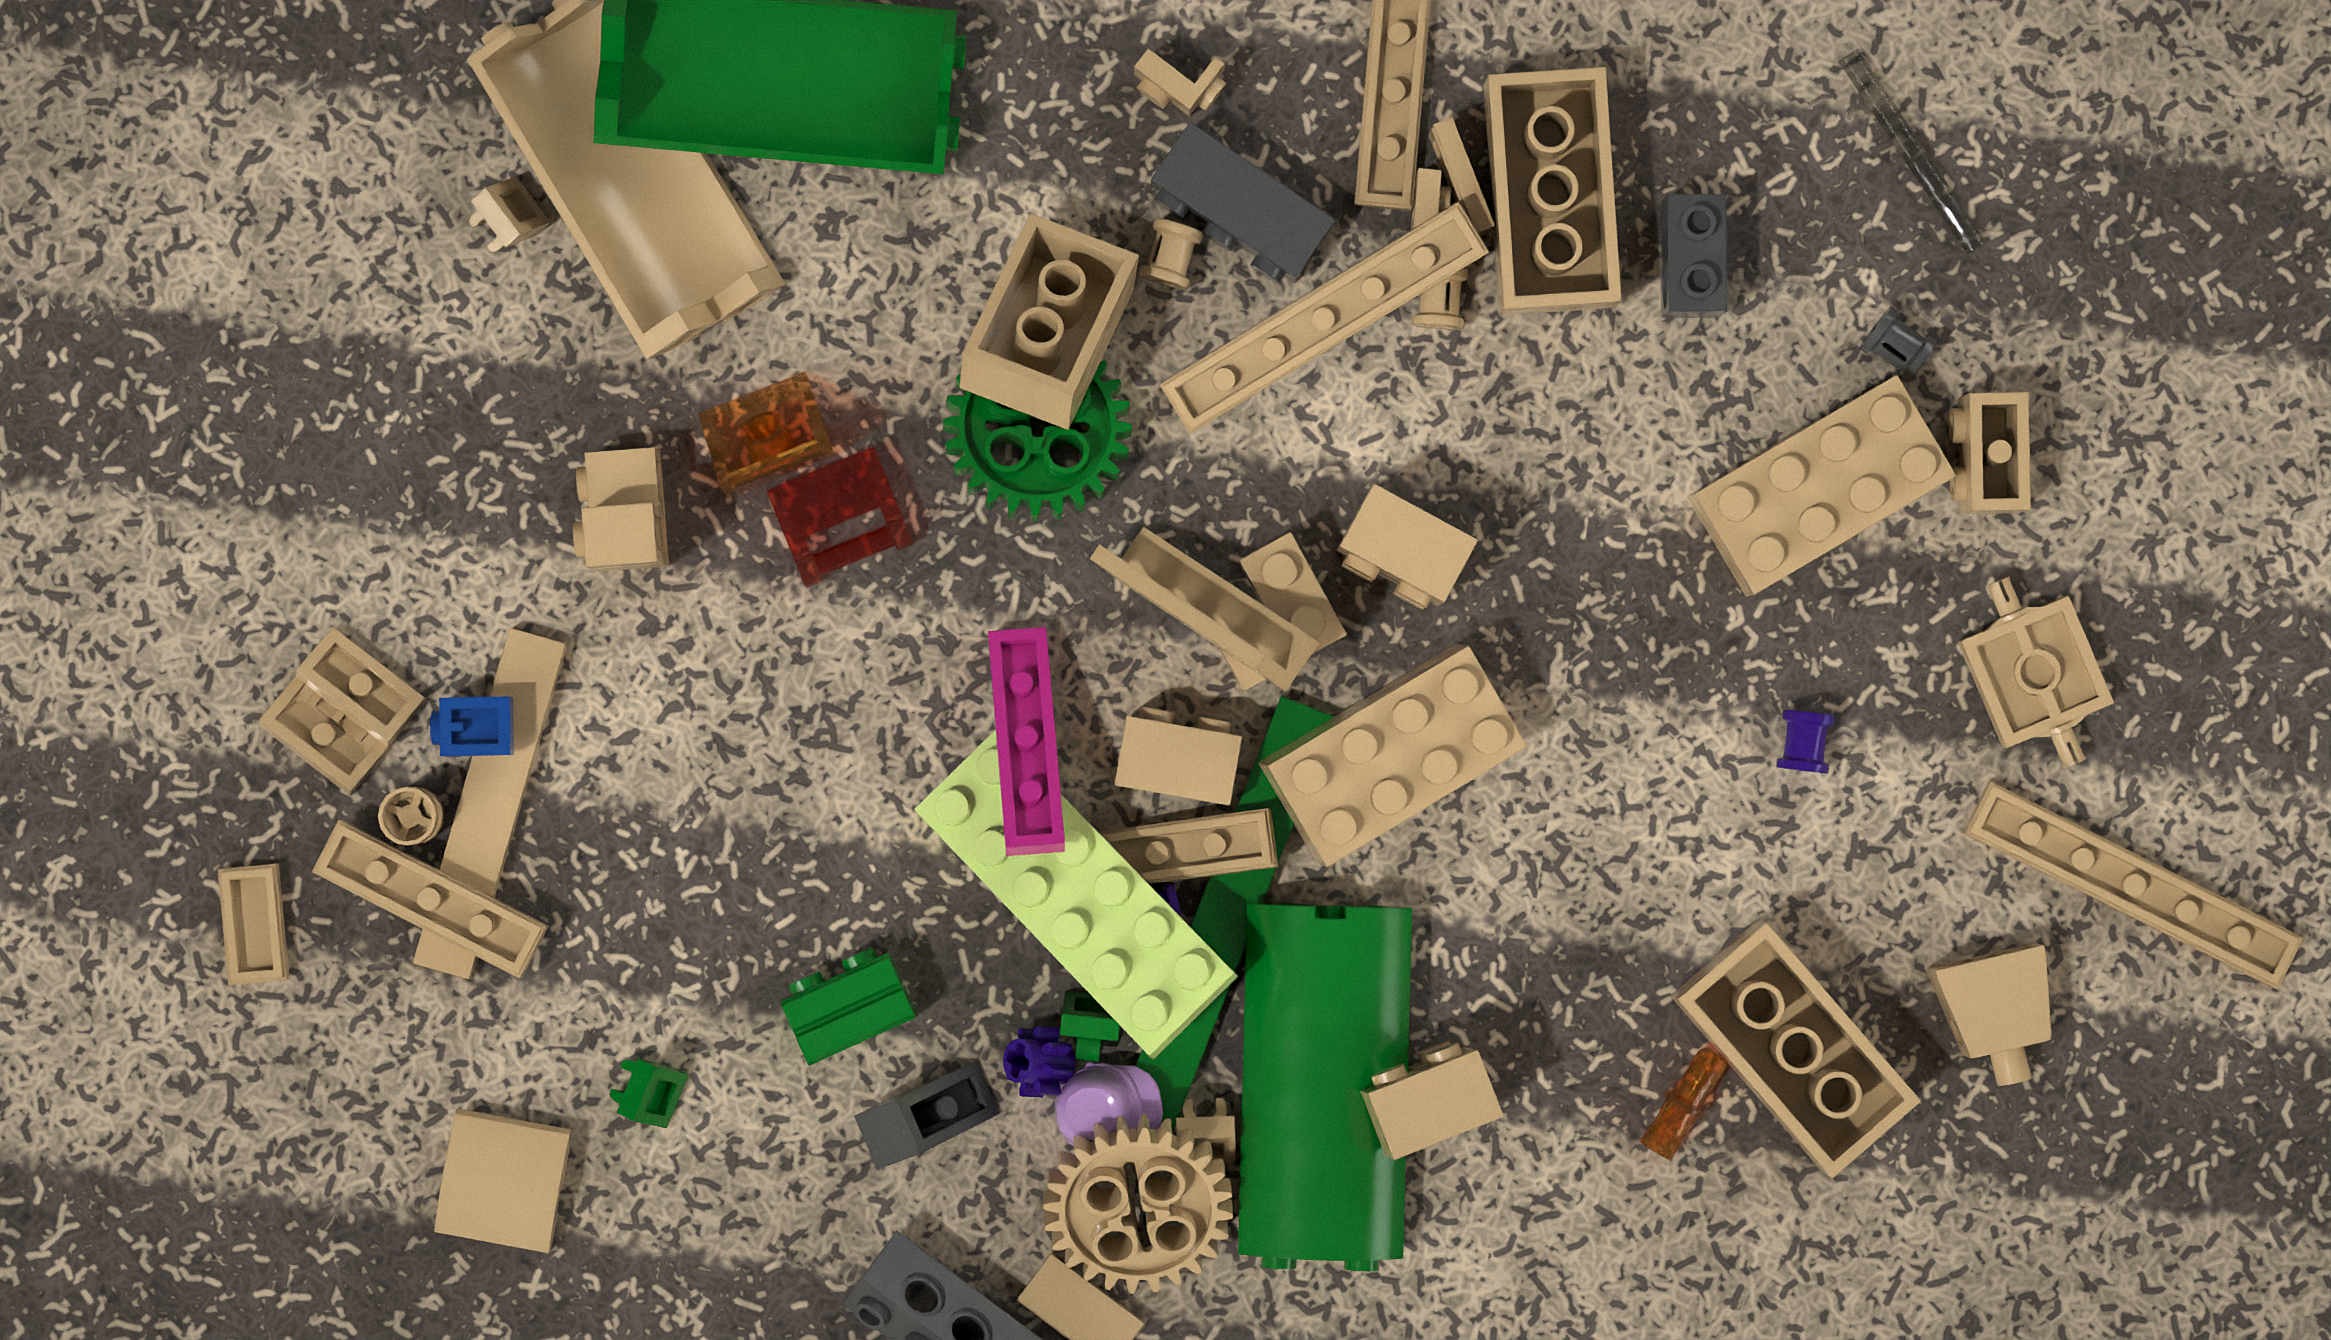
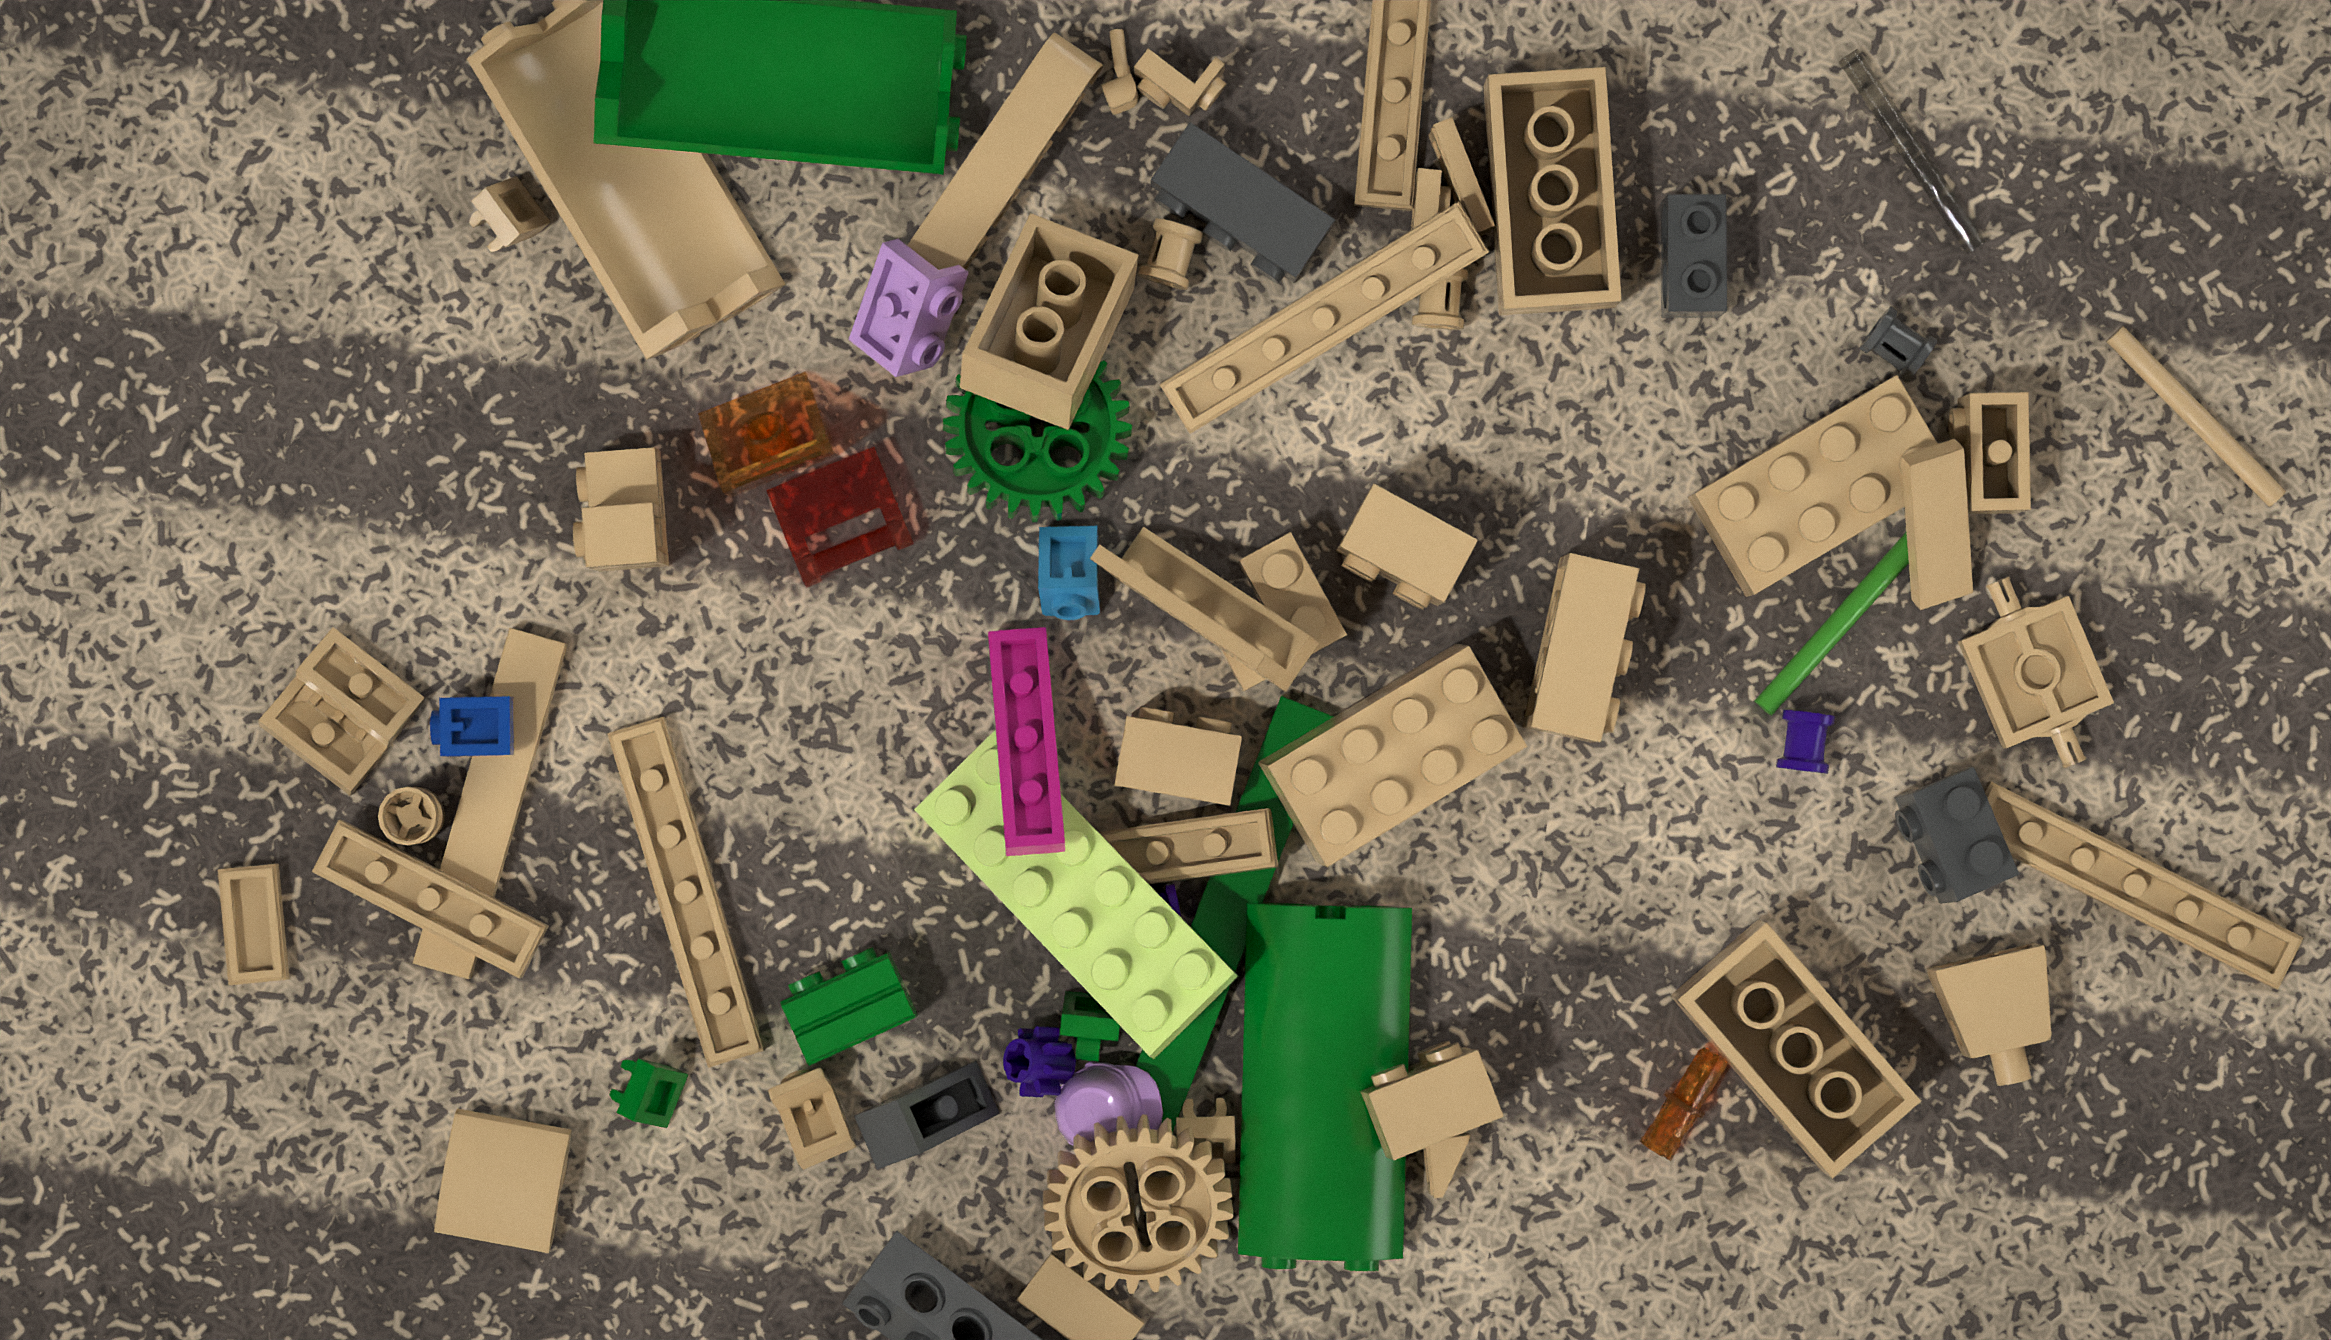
(686, 891): none -> tan tile
(812, 1116): none -> tan bracket
(907, 310): none -> lavender bracket
(1005, 154): none -> tan beam
(1067, 573): none -> dark azure bracket
(1122, 91): none -> tan hand
(1442, 1162): none -> tan slope
(1583, 648): none -> tan brick
(1834, 627): none -> bright green bar
(1937, 524): none -> tan tile
(1955, 837): none -> dark grey bracket
(2196, 416): none -> tan bar

